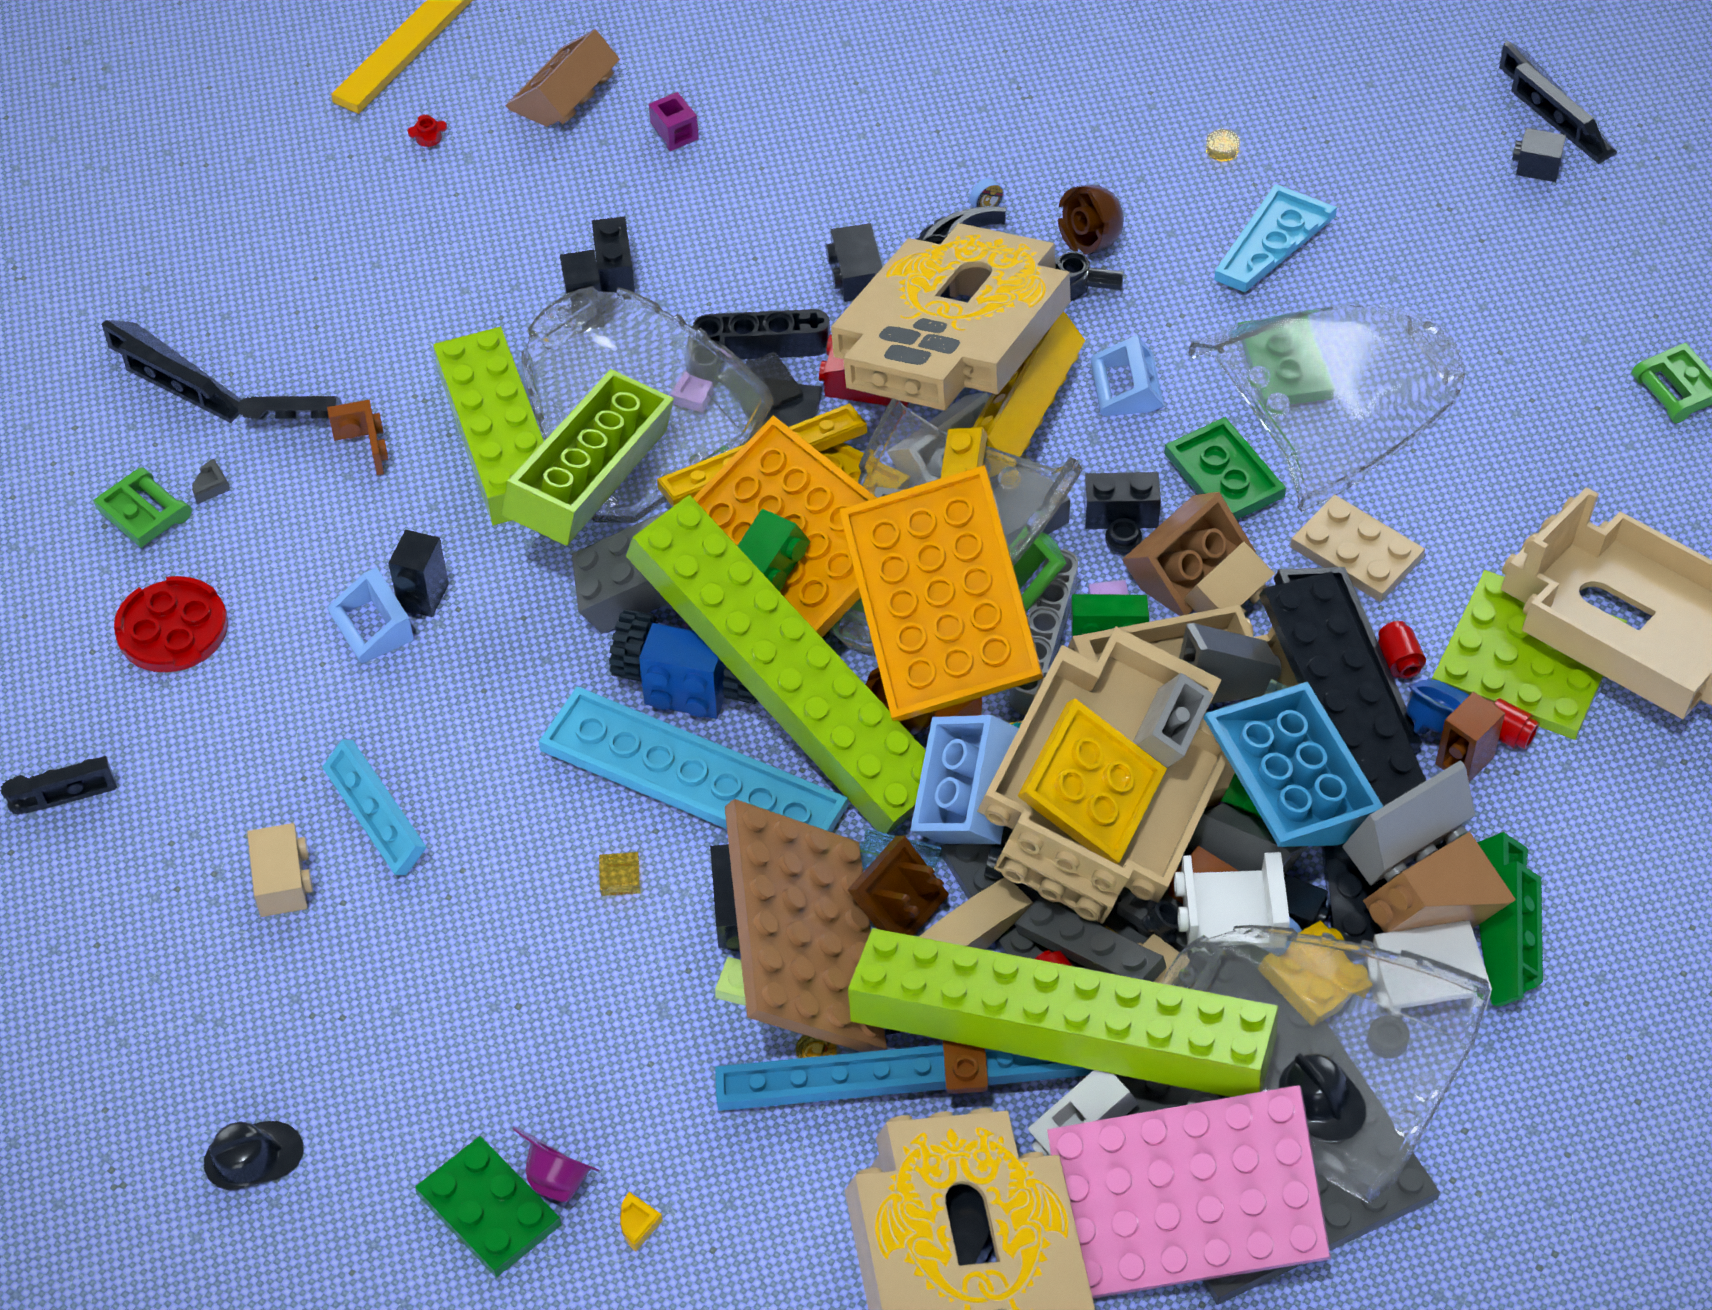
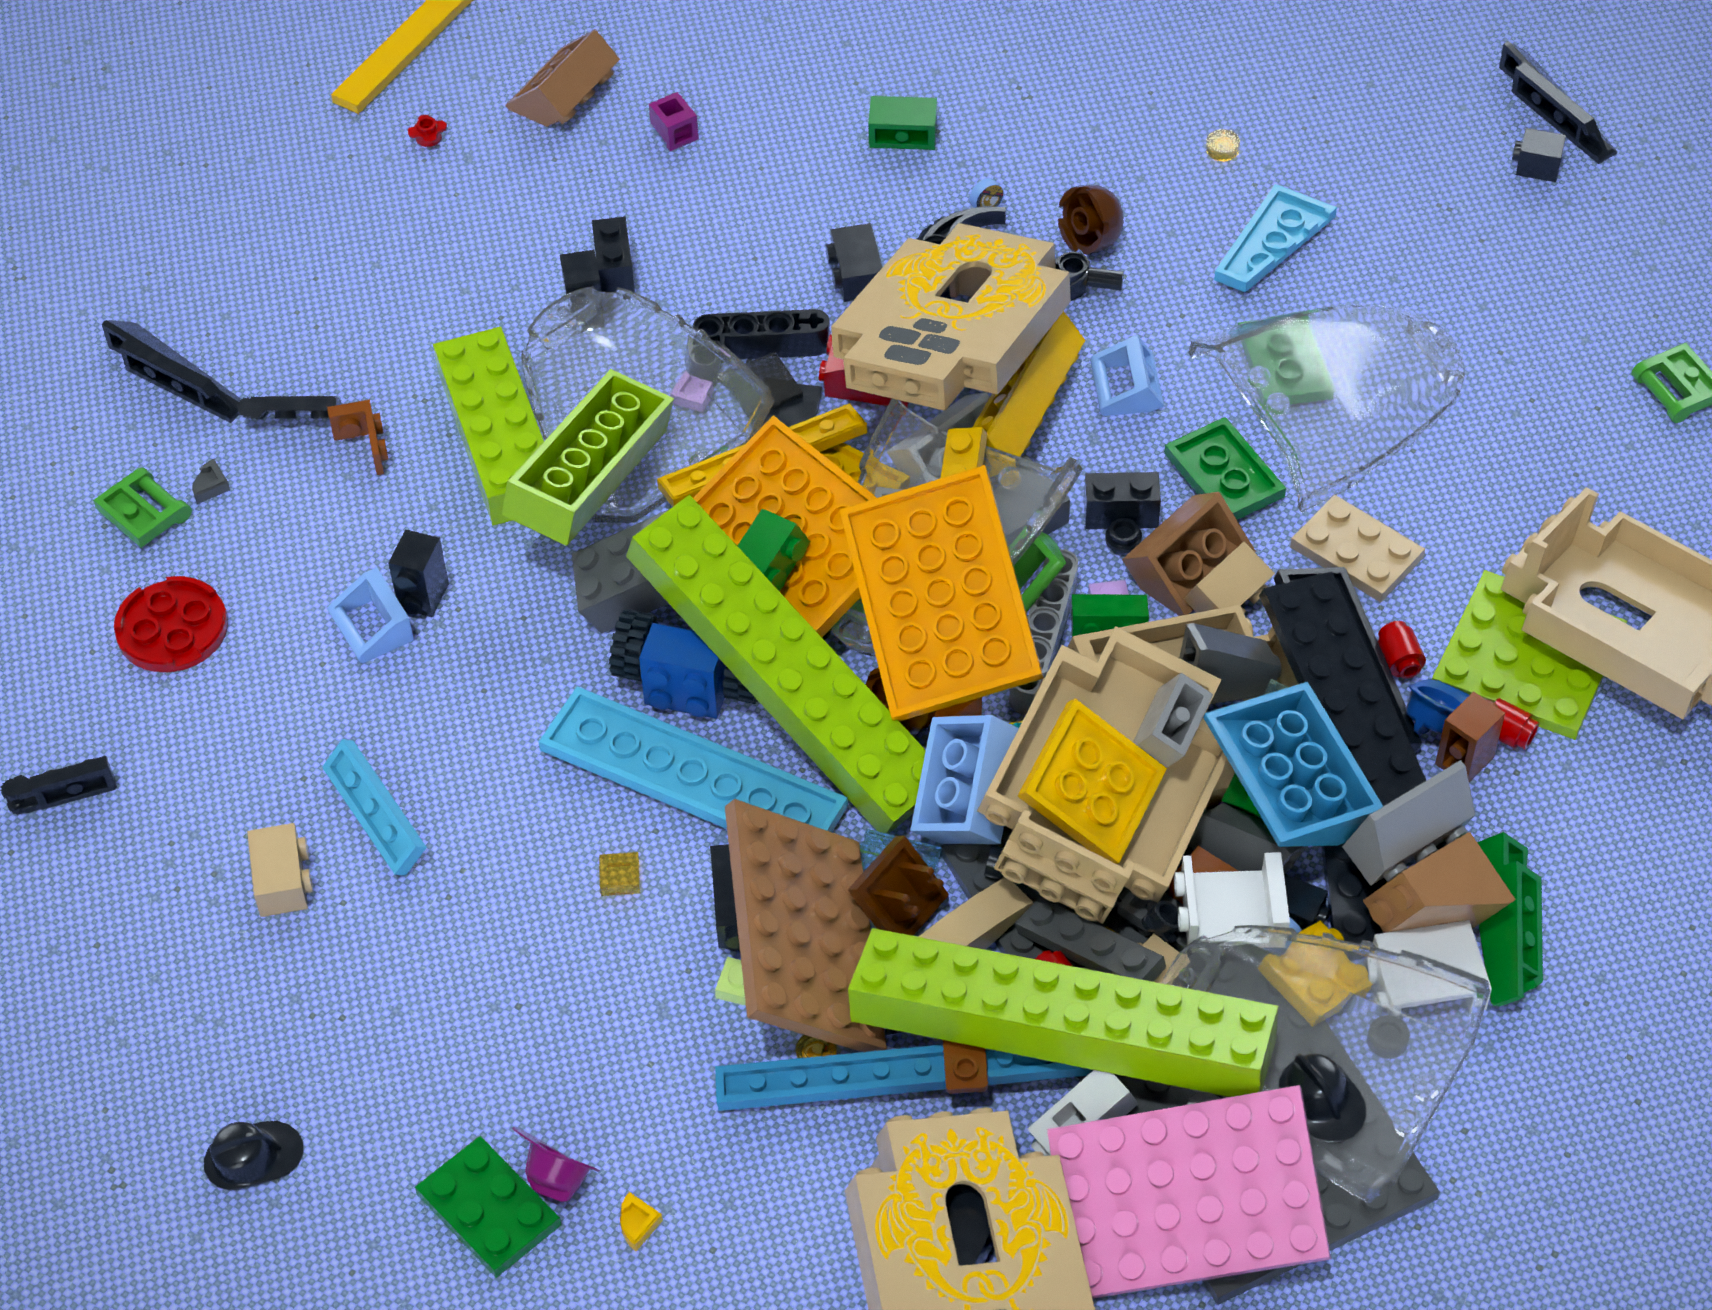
(902, 122): none -> green brick

